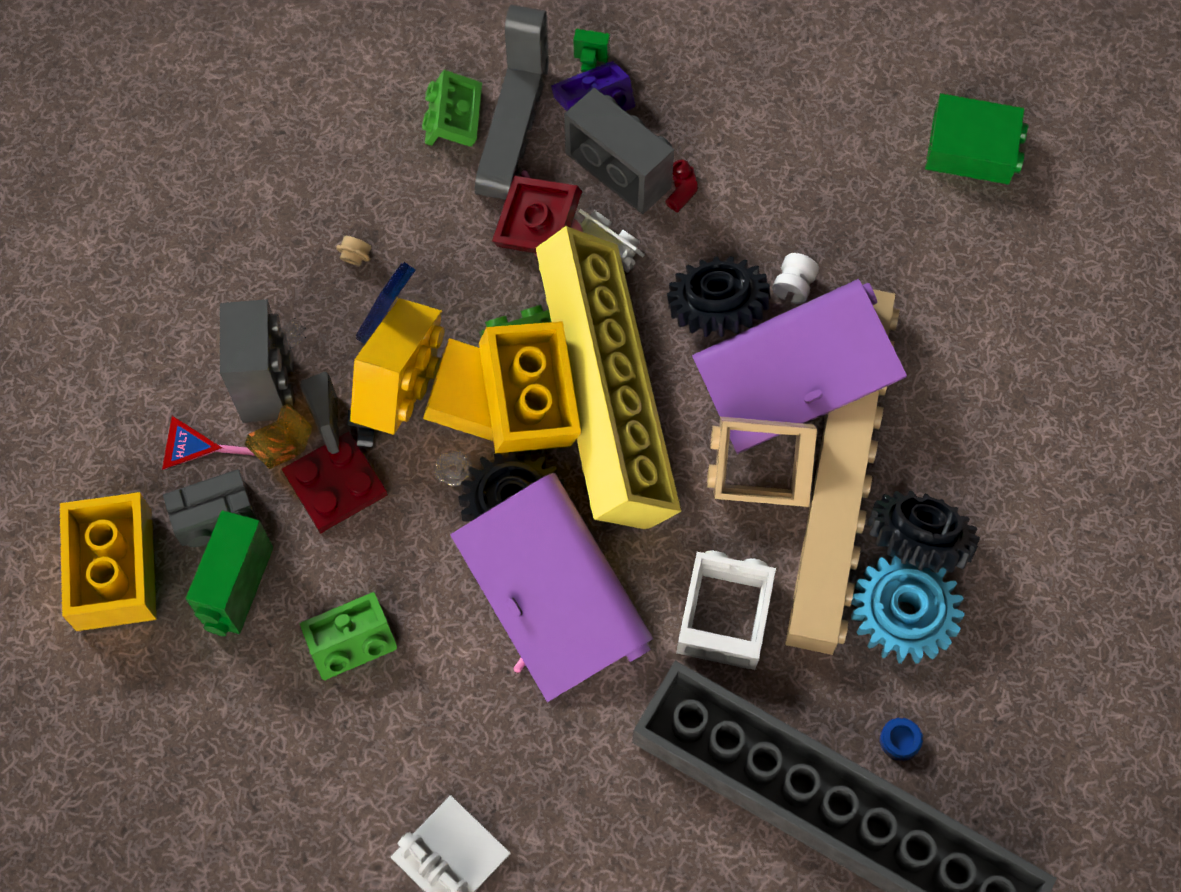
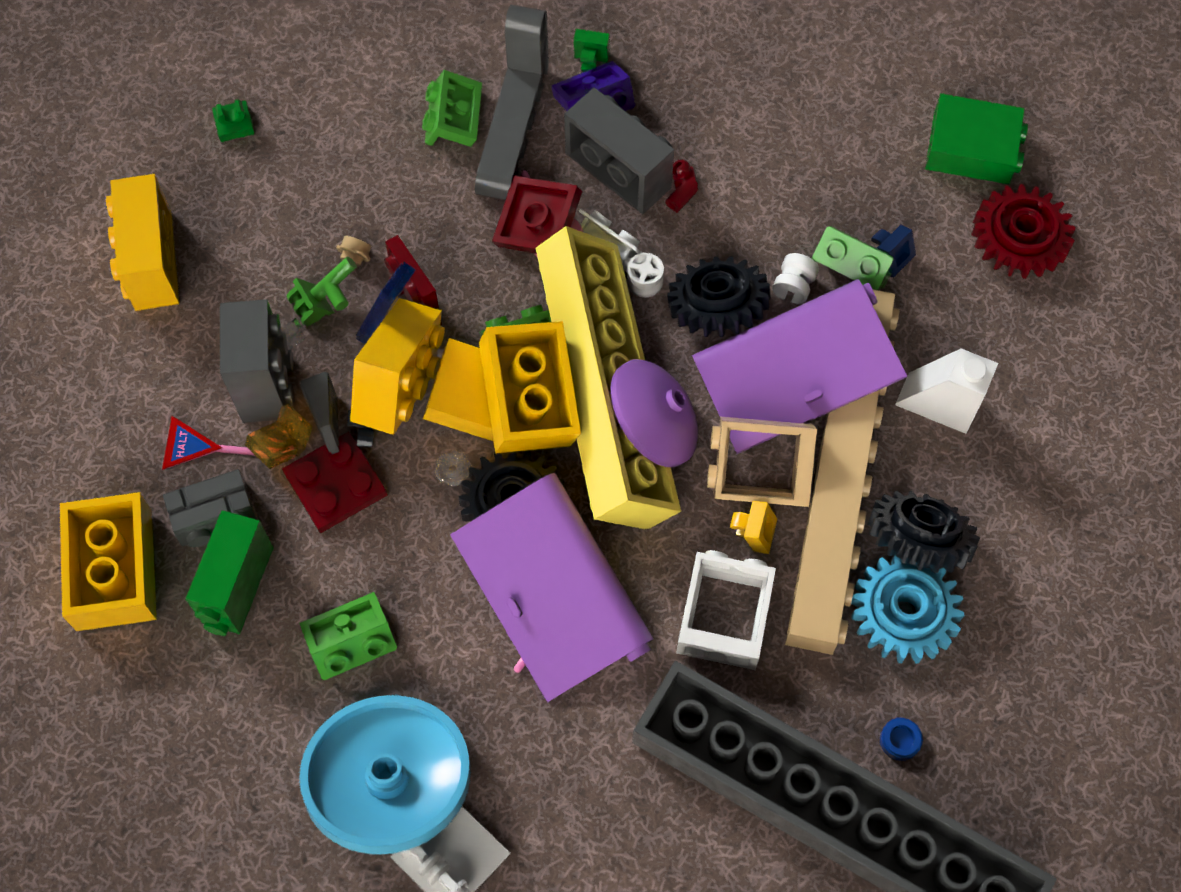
(142, 242): none -> yellow brick
(233, 120): none -> green tile
(311, 298): none -> bright green arm
(385, 774): none -> medium azure dish
(419, 287): none -> dark red plate
(641, 267): none -> white wheel
(654, 412): none -> medium lavender dish
(756, 527): none -> yellow tile
(853, 258): none -> bright green bracket
(898, 244): none -> dark blue tile
(948, 389): none -> white slope
(999, 232): none -> dark red gear

